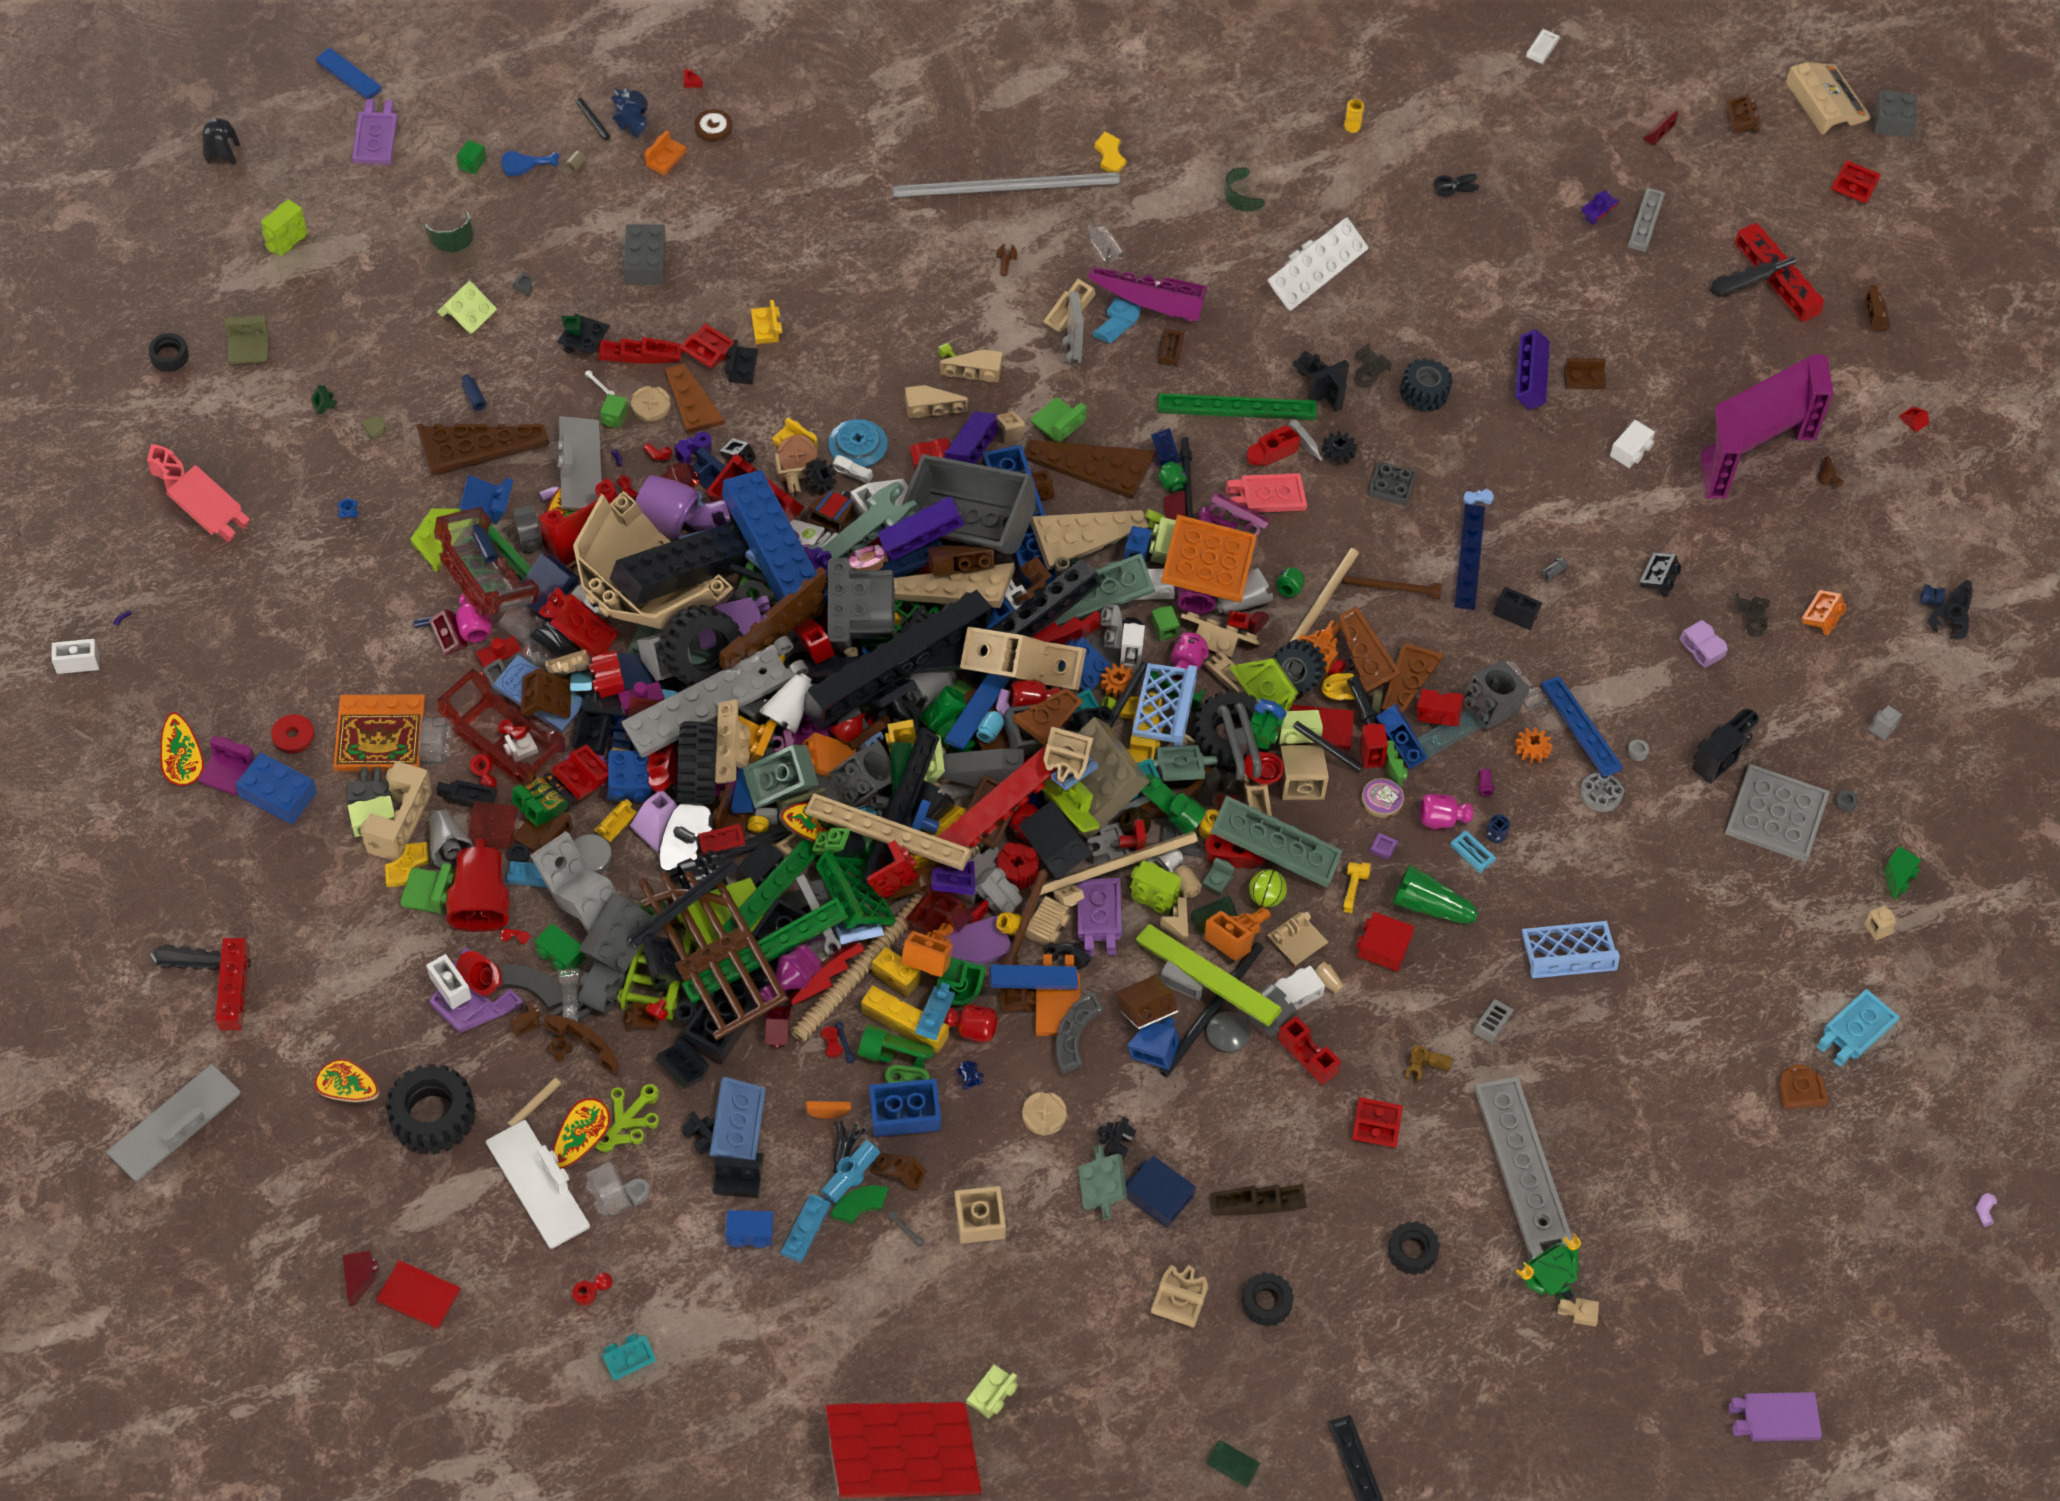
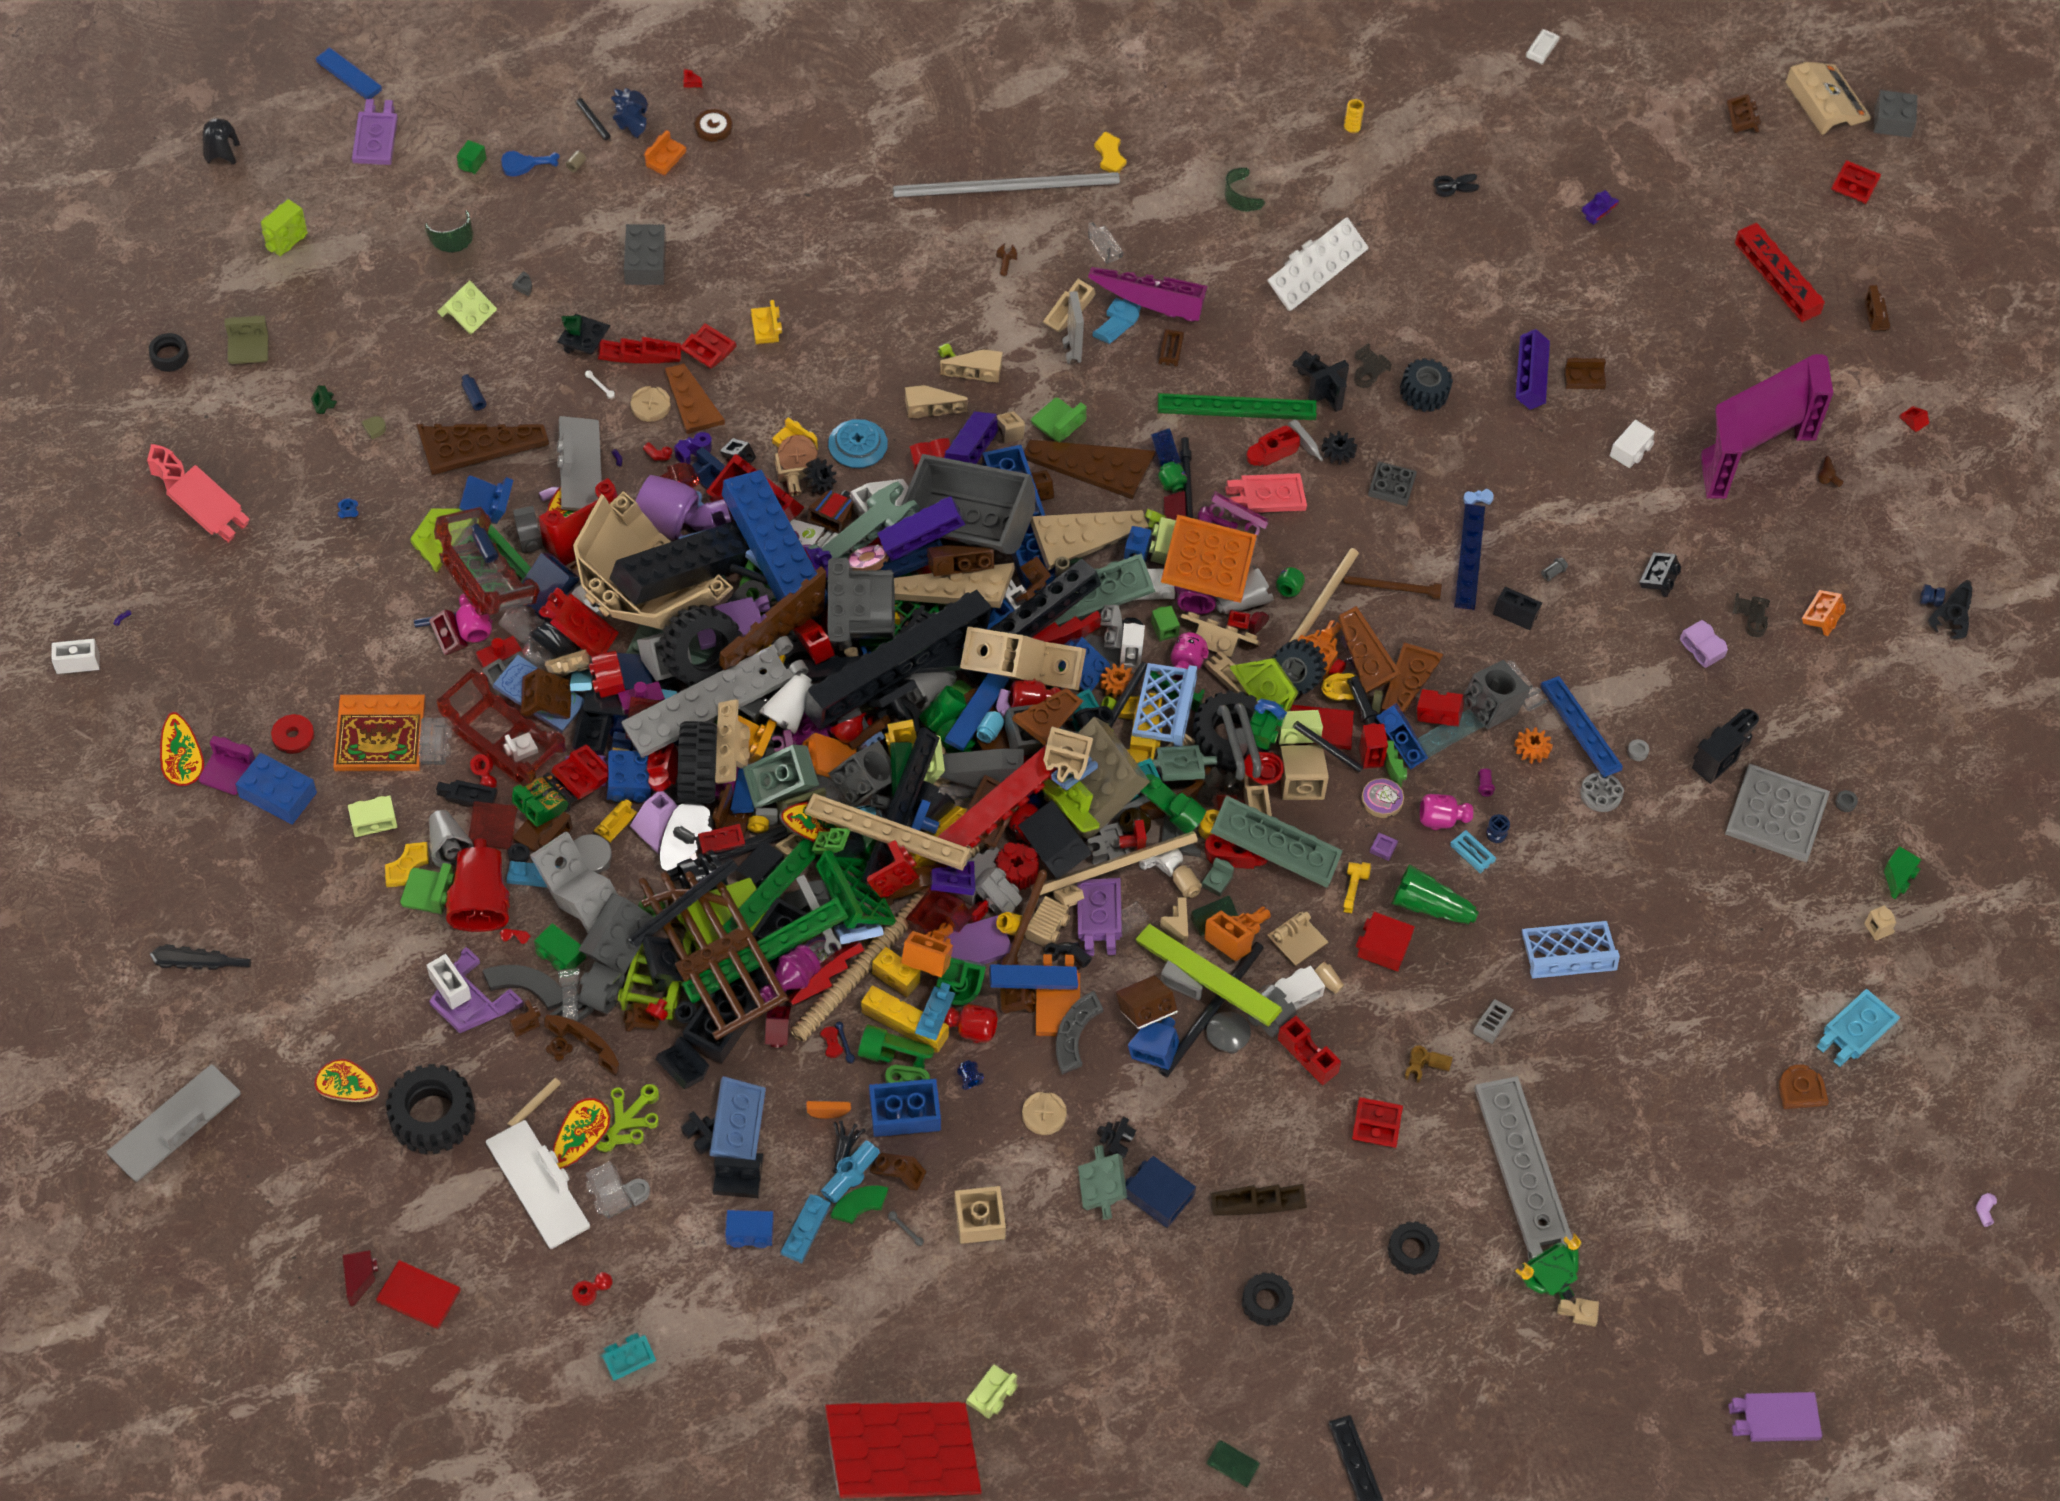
(232, 984): red brick -> none
(367, 790): dark grey hinge -> none
(412, 789): tan plate -> none
(479, 973): red piece -> none
(516, 733): red piece -> none
(614, 411): bright green brick -> none
(625, 484): red piece -> none
(741, 364): black bracket -> none
(845, 466): white piece -> none
(1155, 887): lime brick -> none
(1180, 1296): tan plate -> none
(1268, 888): lime piece -> none
(1646, 219): light grey tile -> none
(1661, 128): dark red slope -> none
(1738, 280): black sword -> none
(1885, 722): light grey brick -> none

